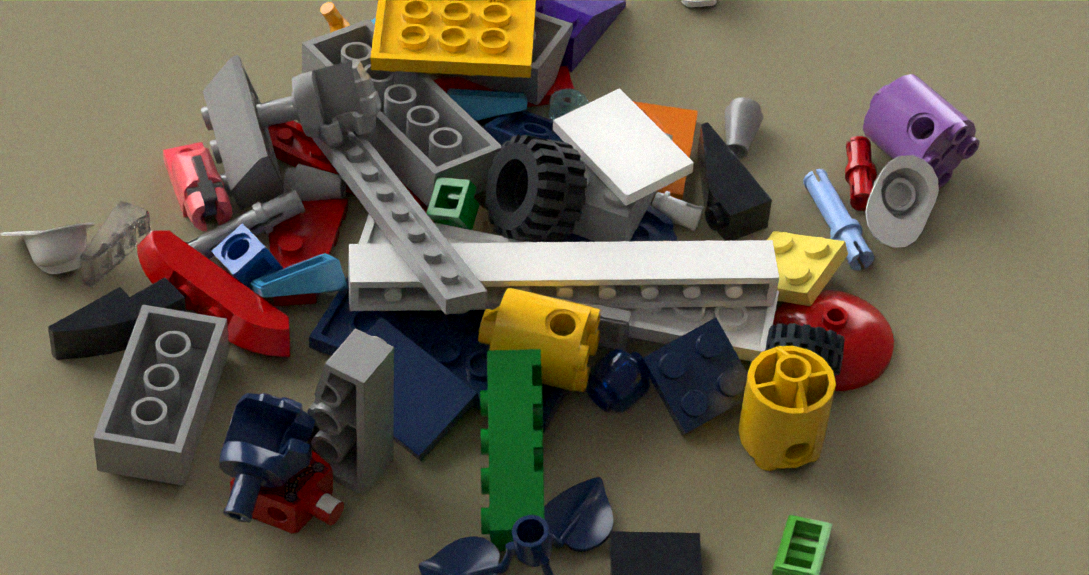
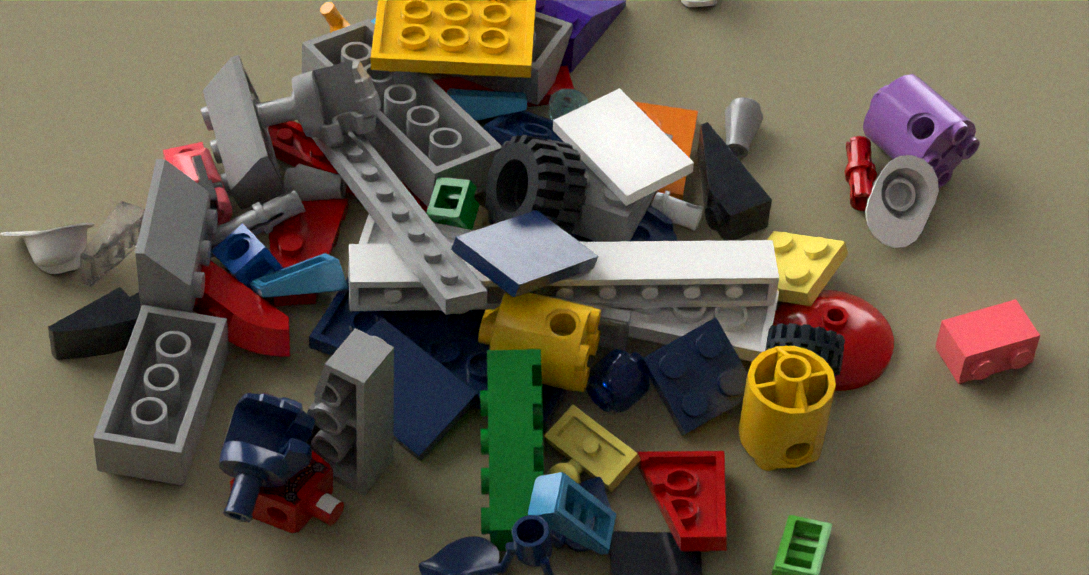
(174, 240): none -> light grey slope
(524, 253): none -> tile
(571, 511): none -> dark azure slope
(590, 449): none -> light yellow plate
(689, 495): none -> red wing
(838, 219): light blue pin -> none
(987, 341): none -> coral brick

